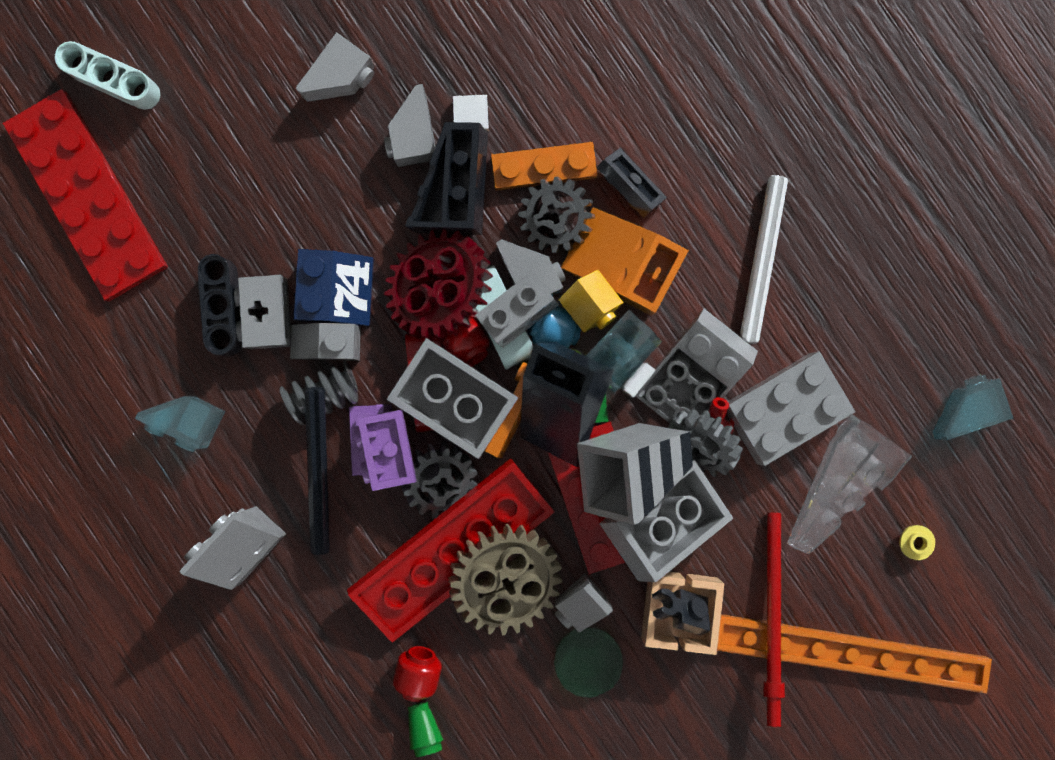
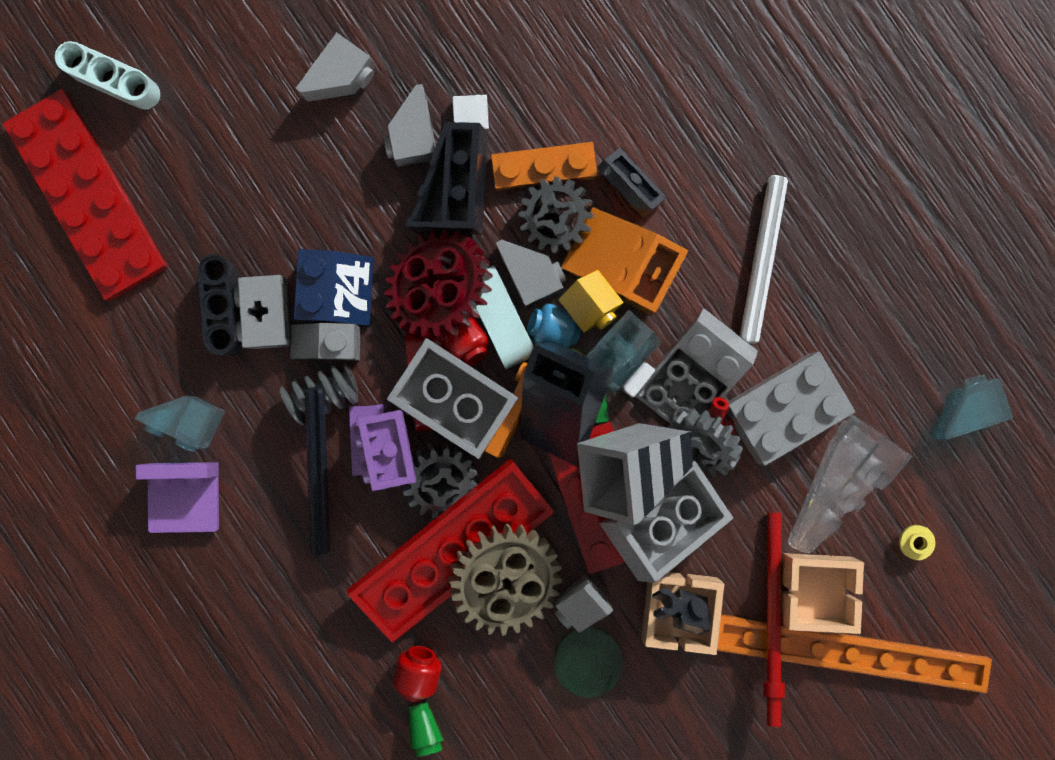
(182, 496): none -> medium lavender bracket
(233, 549): light grey slope -> none
(516, 309): light grey brick -> none
(818, 595): none -> light nougat piece

